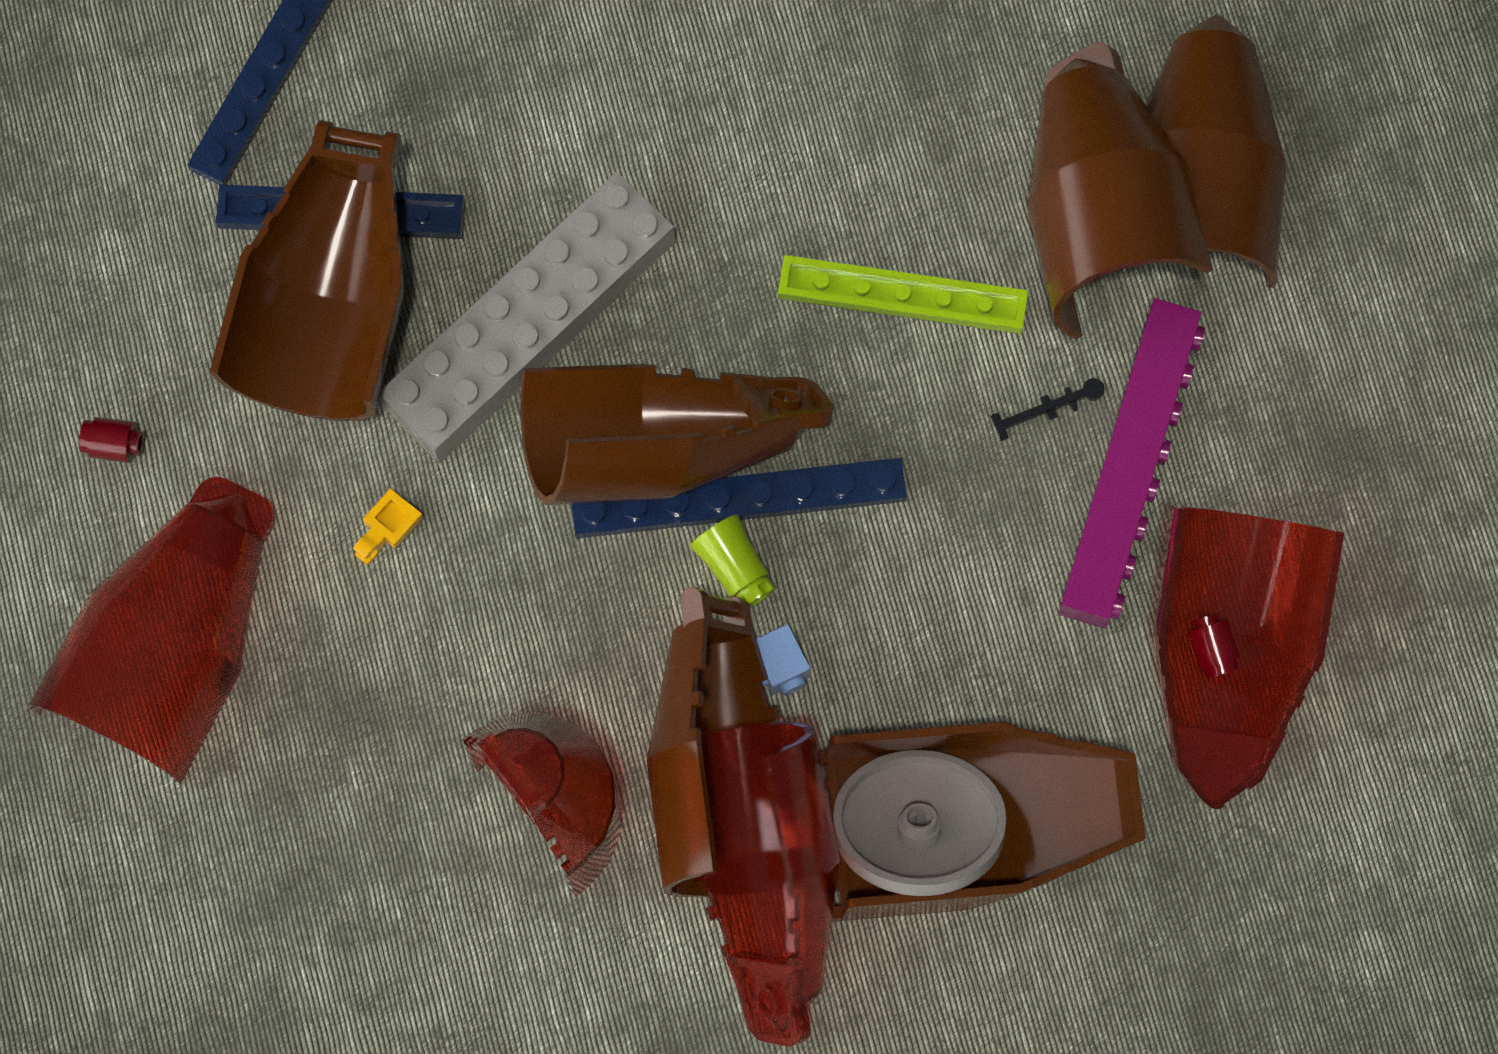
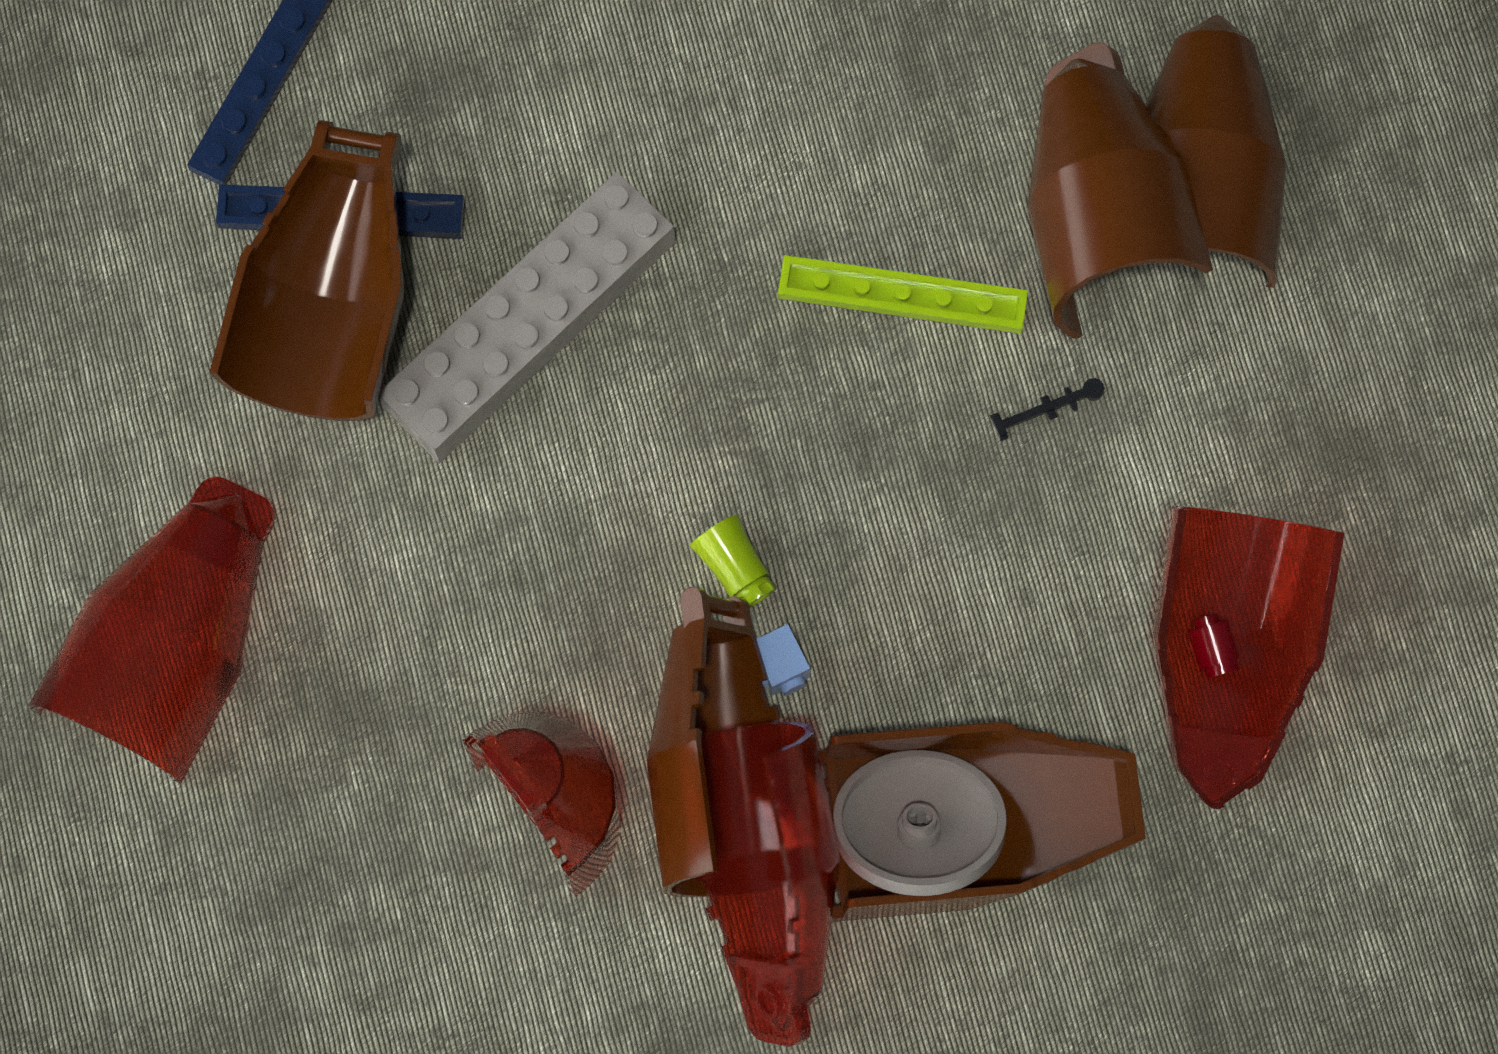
(110, 439): dark red brick -> none
(388, 522): yellow plate -> none
(654, 434): reddish brown windscreen -> none
(750, 498): dark blue plate -> none
(1130, 464): magenta brick -> none

